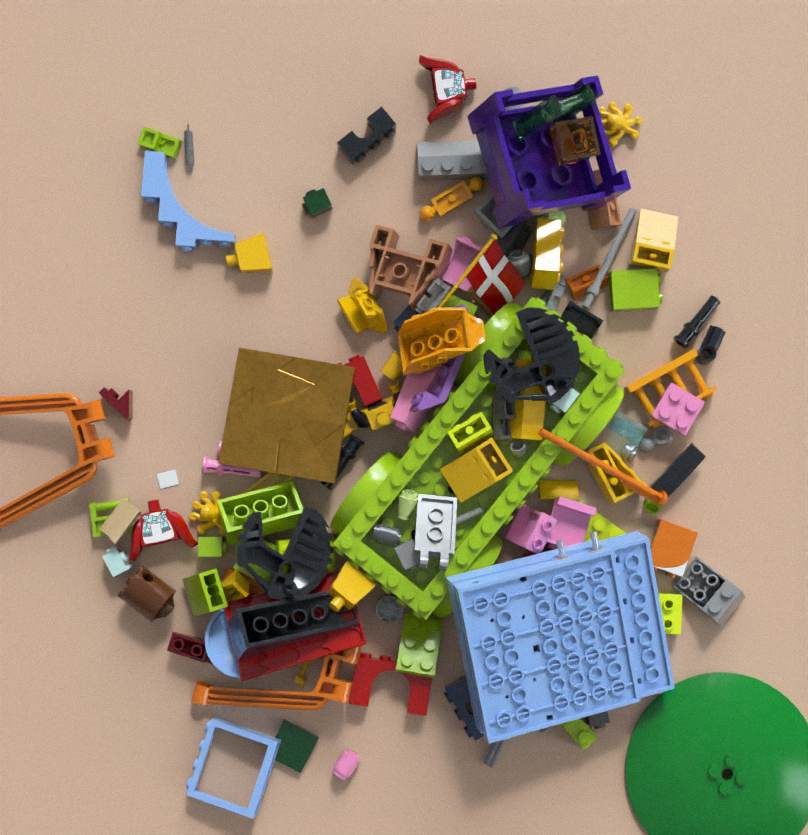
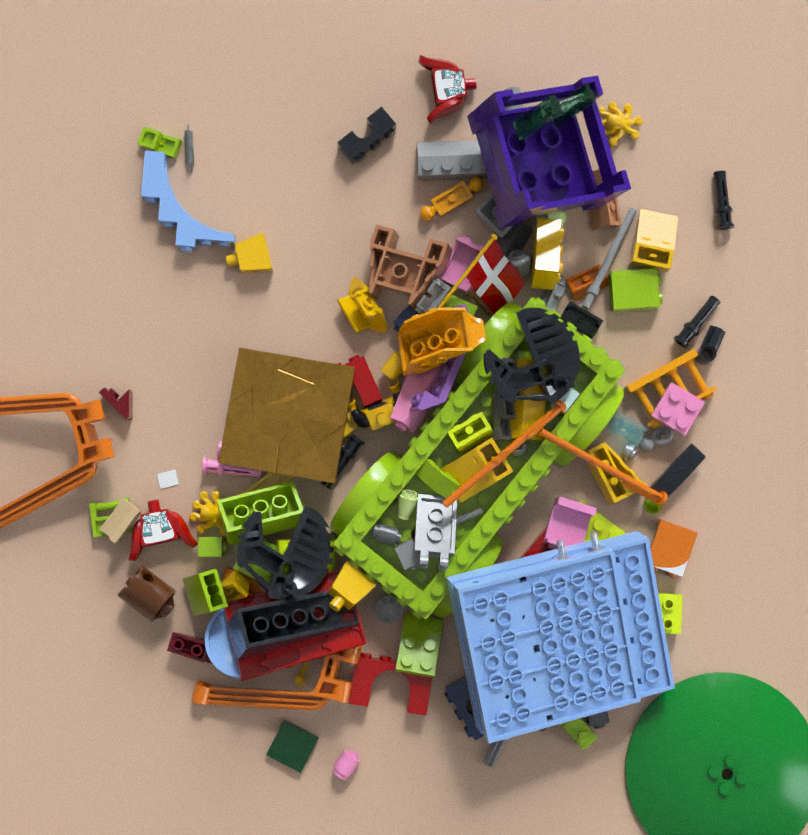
(116, 561): light aqua brick -> none
(268, 762): light blue window -> none
(316, 203): dark green brick -> none
(436, 479): none -> lime slope
(529, 528): bright pink panel -> none
(552, 489): yellow slope -> none
(559, 407): none -> orange bar
(574, 140): clear orange slope -> none
(709, 591): light grey slope -> none
(723, 209): none -> black pin

